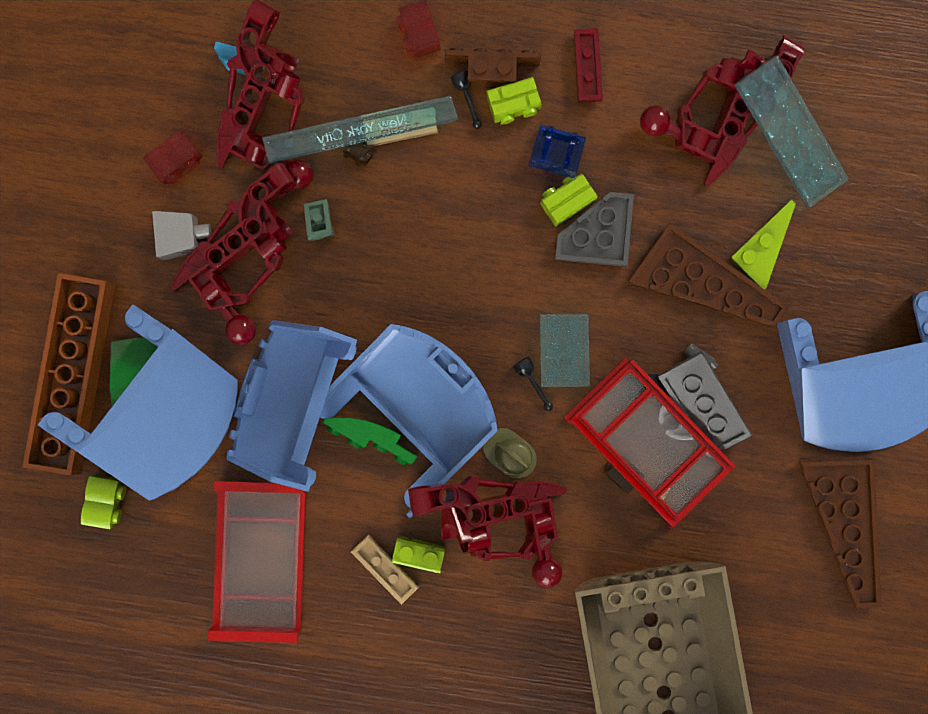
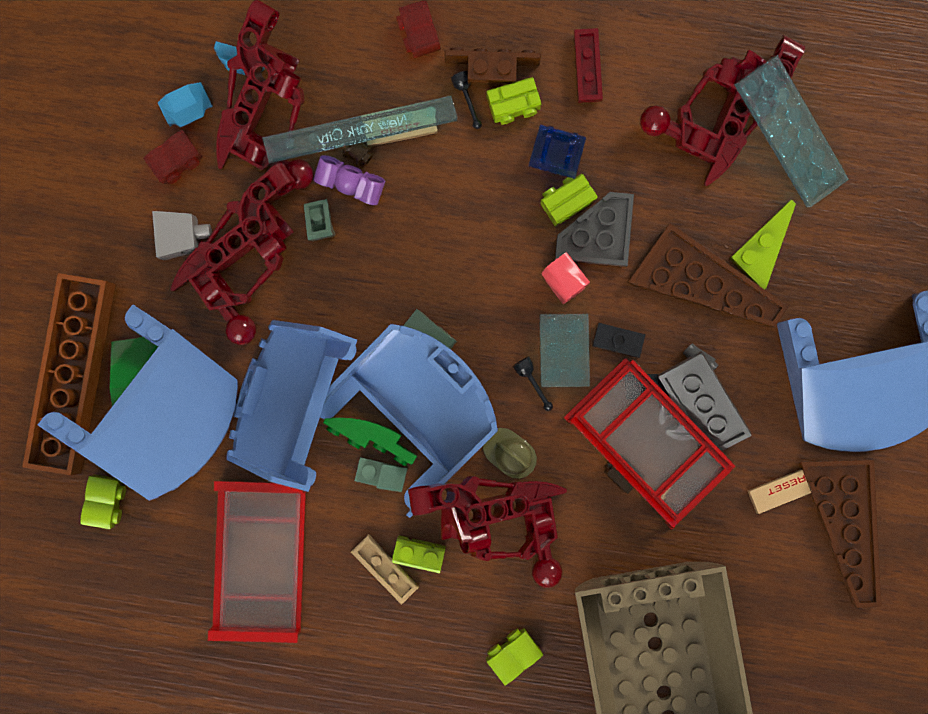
(185, 104): none -> dark azure slope
(349, 180): none -> medium lavender piece
(381, 474): none -> sand green slope
(422, 323): none -> sand green slope
(513, 656): none -> lime brick
(565, 278): none -> coral piece
(618, 340): none -> black plate
(779, 491): none -> tan tile

